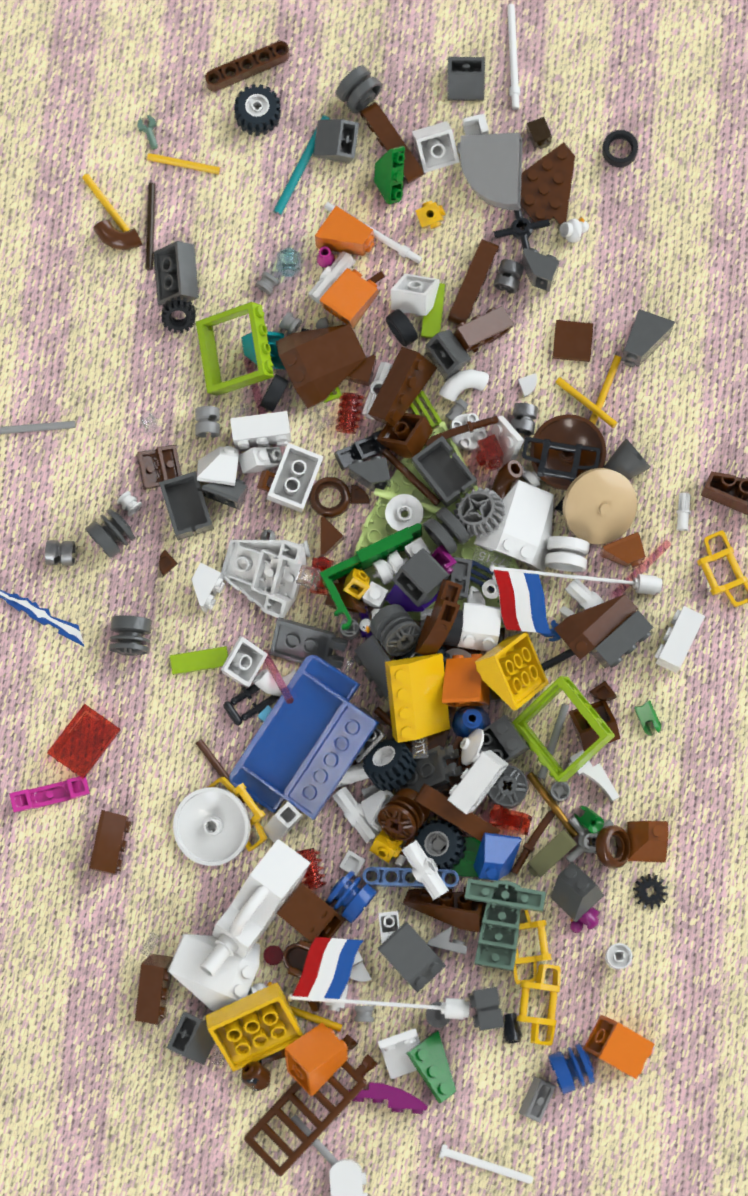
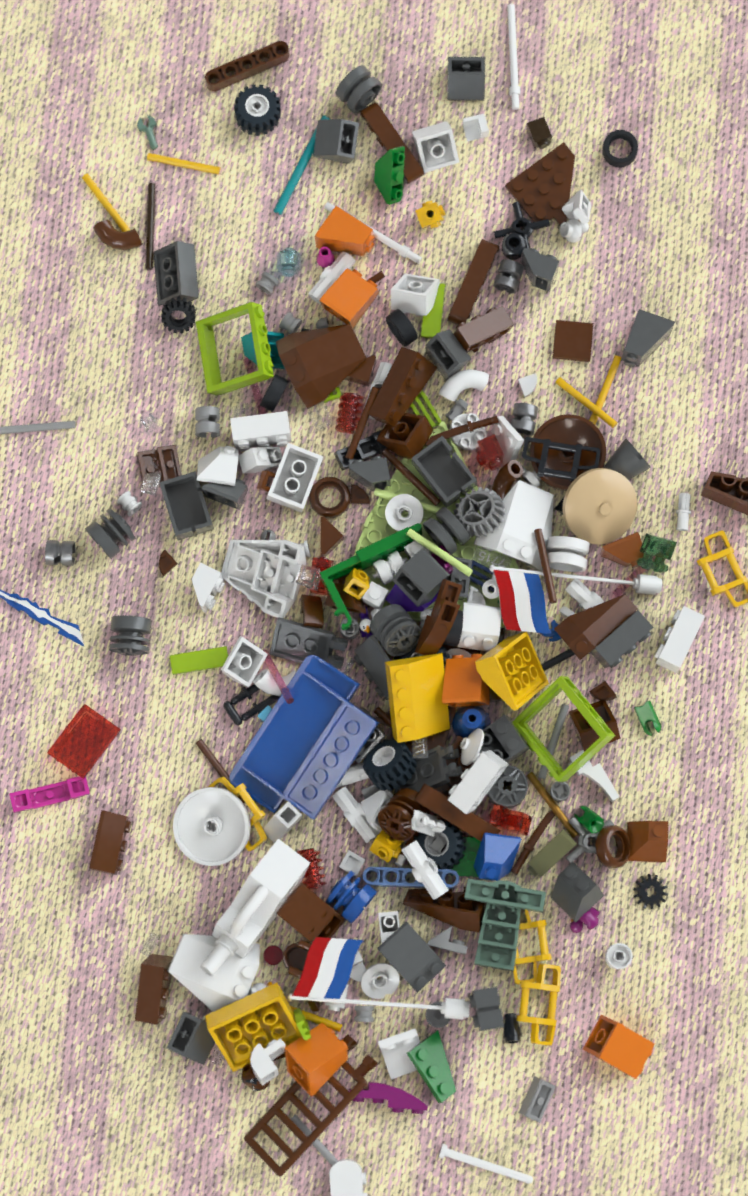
(151, 483): none -> clear slope
(262, 1062): none -> white brick
(302, 1024): none -> lime tile
(312, 611): none -> reddish brown slope
(362, 423): none -> reddish brown bar
(379, 988): none -> white dish
(426, 823): none -> white hinge
(439, 552): none -> yellowish green bar
(493, 167): light grey brick -> none
(515, 240): none -> black head
(545, 566): none -> reddish brown bar
(571, 1068): blue wheel -> none
(578, 208): none -> white slope
(659, 547): none -> clear green plate

